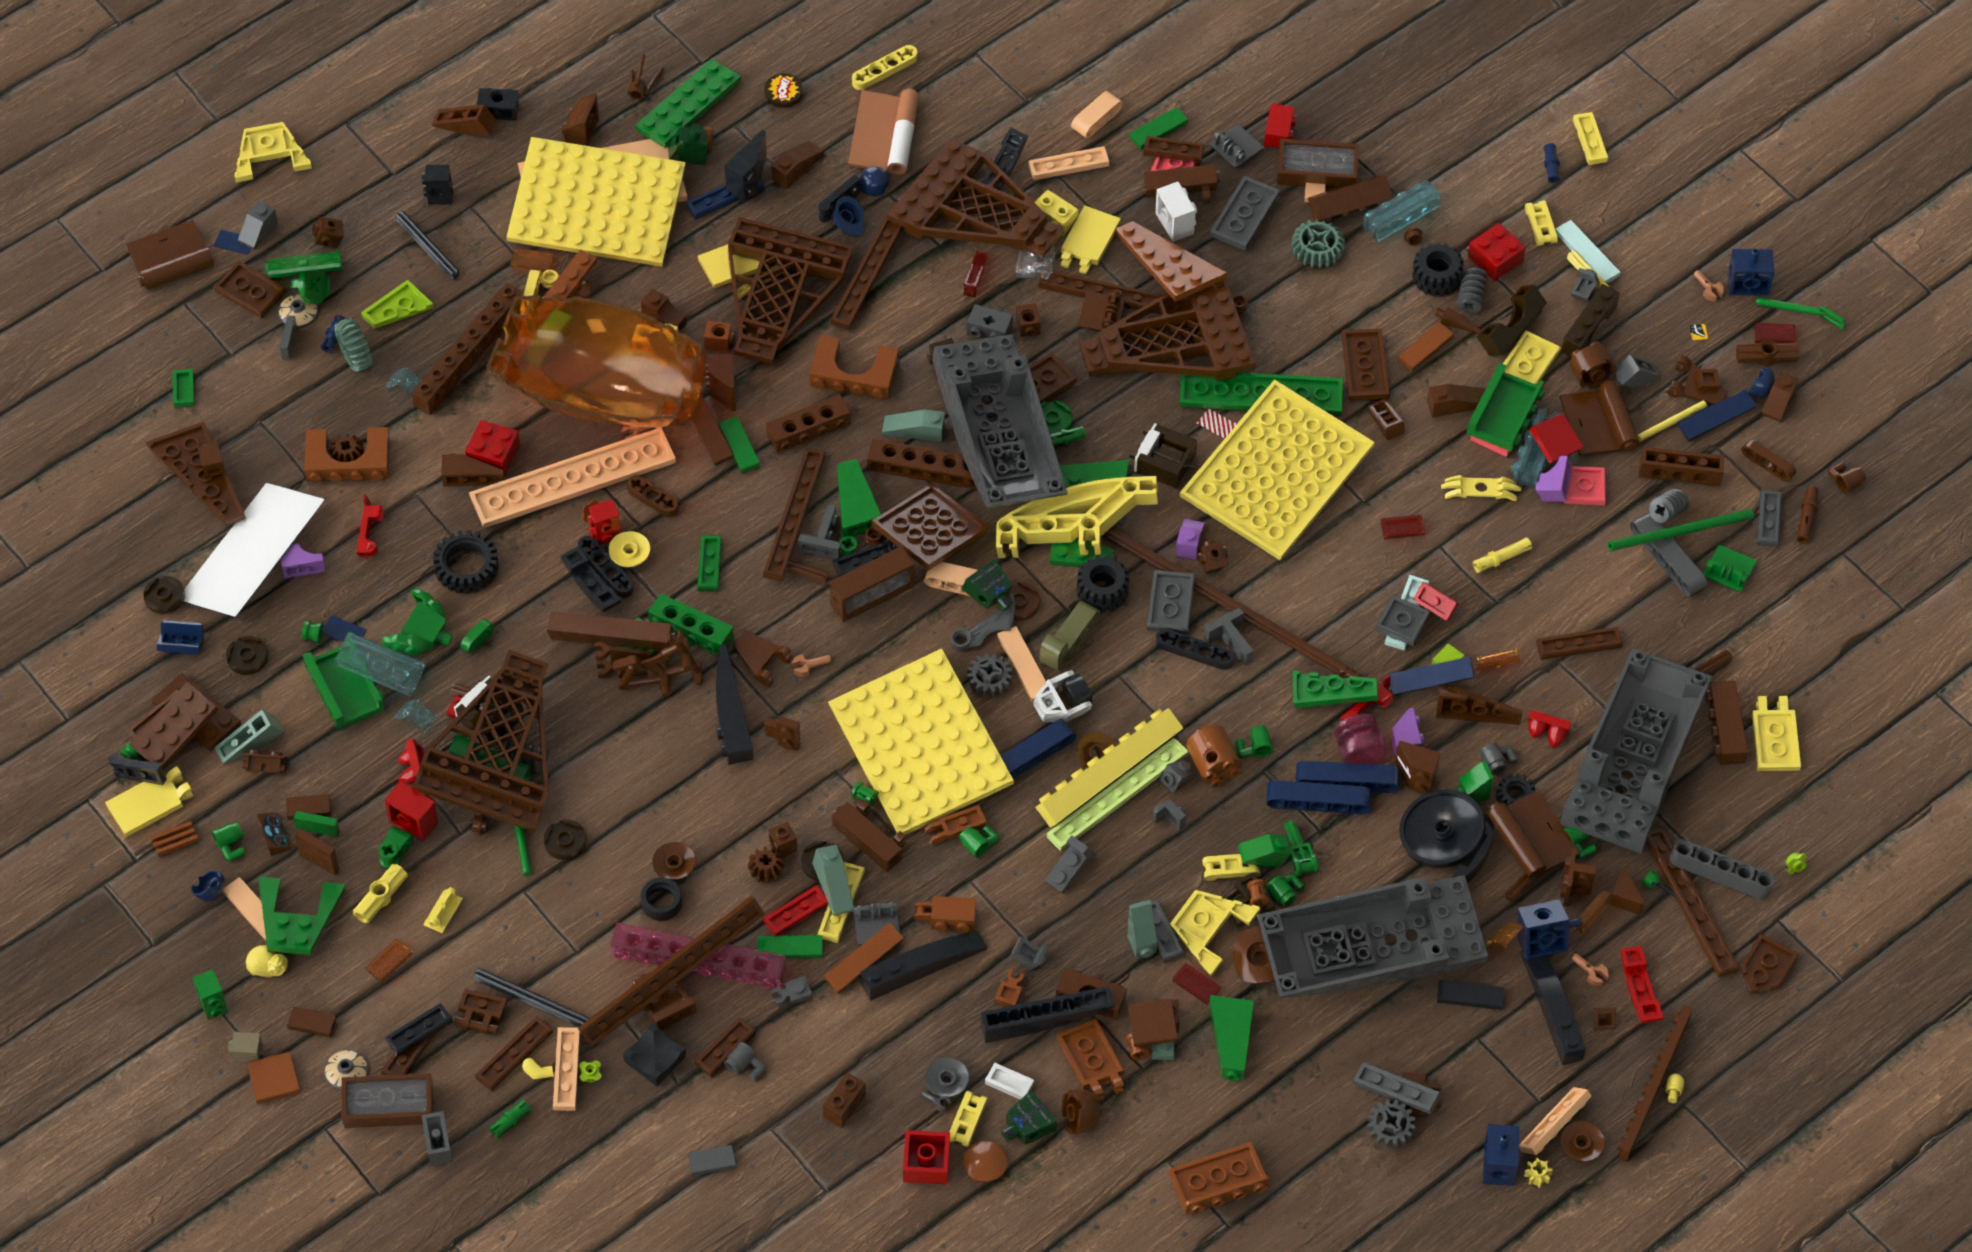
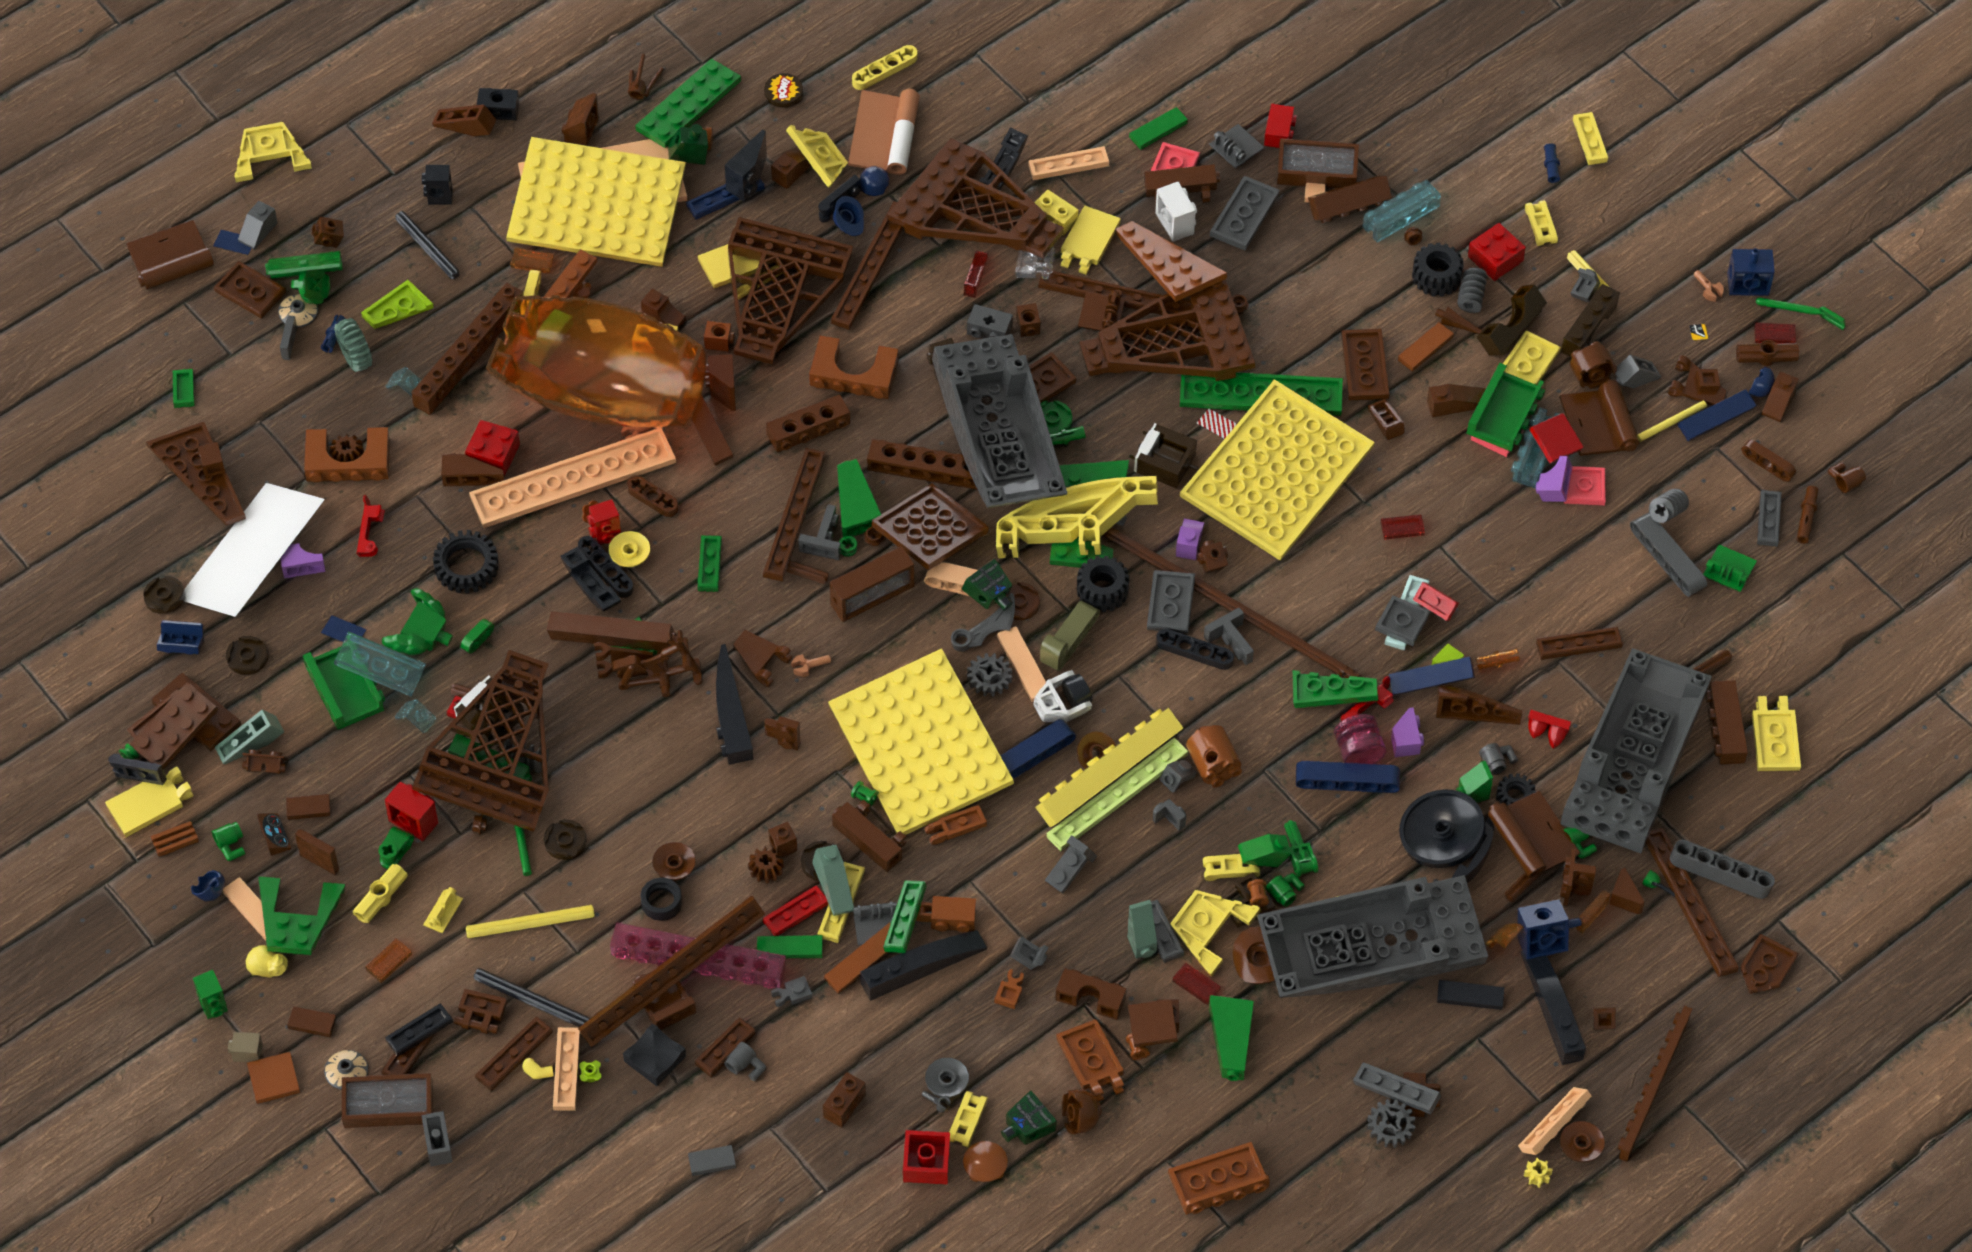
(312, 631): green wheel -> none
(316, 823): green tile -> none
(412, 755): red tile -> none
(510, 1118): green pin -> none
(530, 921): none -> light yellow axle
(548, 278): light yellow plate -> none
(701, 623): green brick -> none
(739, 444): green tile -> none
(820, 153): none -> light yellow wing
(852, 561): black tile -> none
(904, 916): none -> green tile
(918, 424): sand green slope -> none
(976, 842): green piece -> none
(1009, 1081): white tile -> none
(1043, 1014): black slope -> none
(1096, 114): light nougat beam -> none
(1163, 1051): sand green plate -> none
(1173, 149): reddish brown tile -> none
(1260, 743): green piece -> none
(1318, 237): sand green gear -> none
(1318, 797): dark blue beam -> none
(1417, 766): reddish brown slope -> none
(1466, 487): light yellow piece -> none
(1497, 557): light yellow pin -> none
(1501, 1154): dark blue piece -> none
(1578, 241): light aqua tile -> none
(1591, 970): nougat bar -> none
(1639, 985): red slope -> none
(1674, 1087): light yellow cylinder -> none
(1680, 530): green piece -> none
(1681, 466): reddish brown brick -> none
(1796, 863): lime plate -> none

